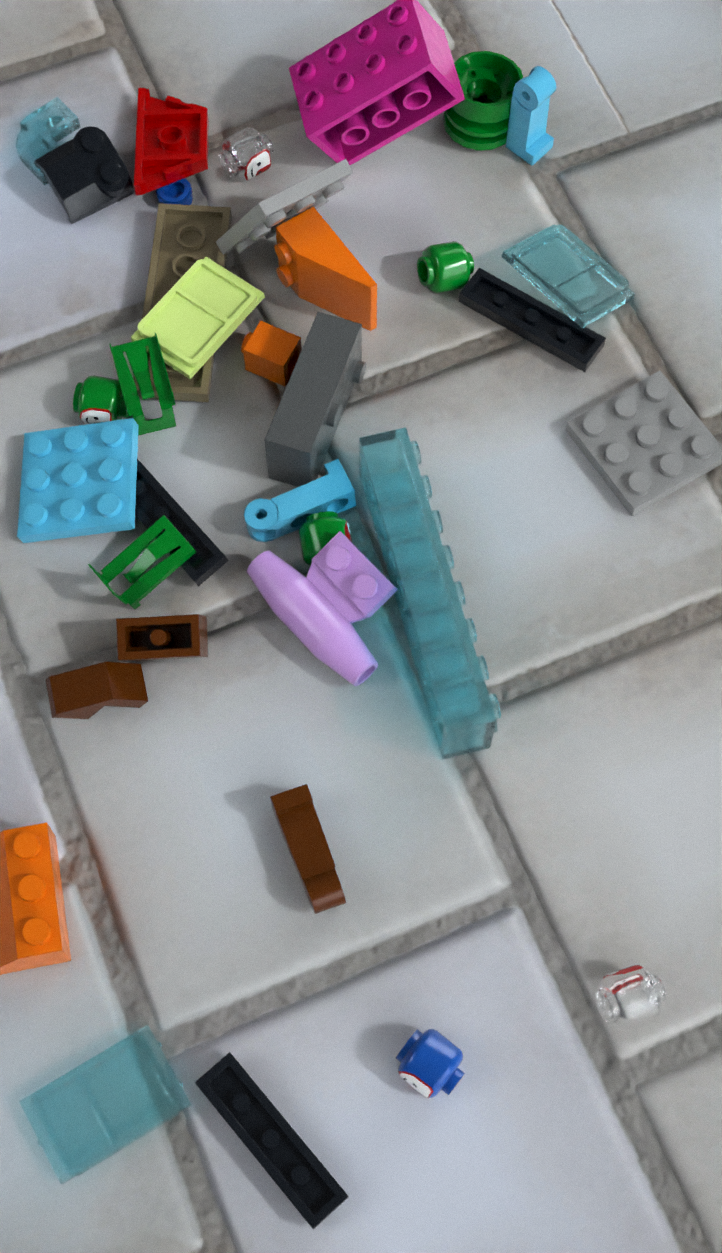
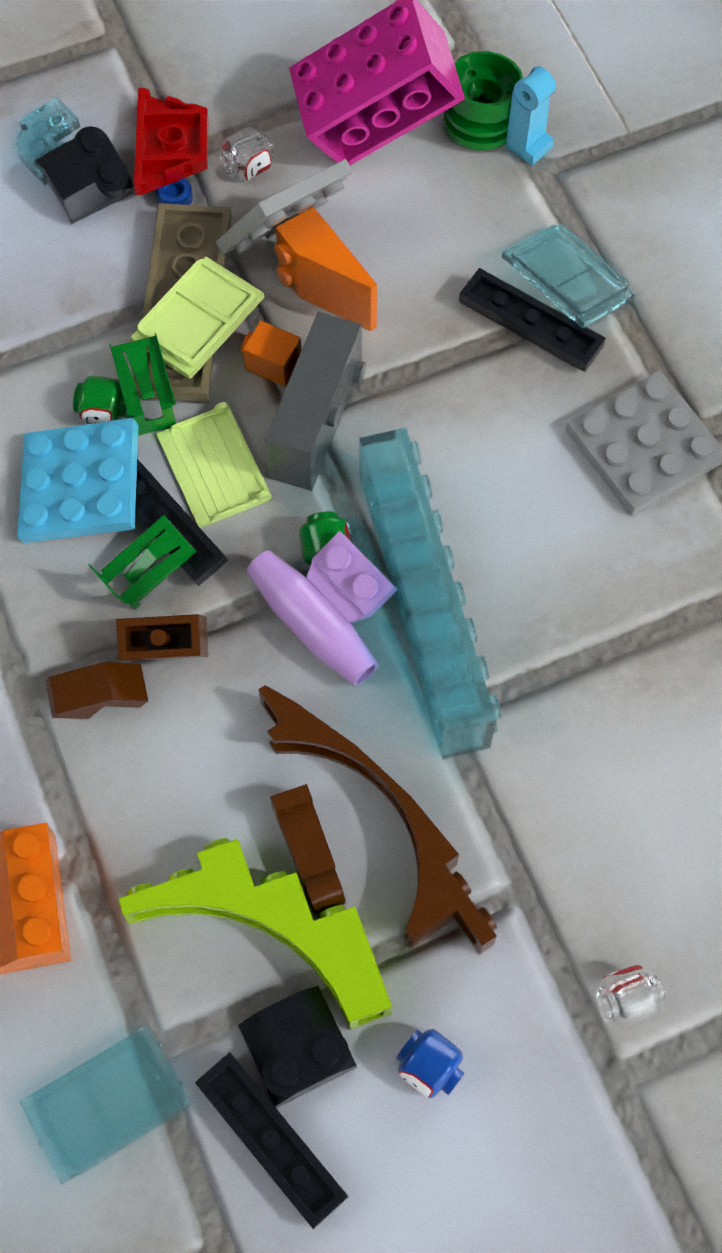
(213, 465): none -> yellowish green piece
(278, 907): none -> lime arch
(288, 511): medium azure leg -> none
(296, 1045): none -> black slope
(439, 892): none -> reddish brown slope
(445, 267): green head -> none

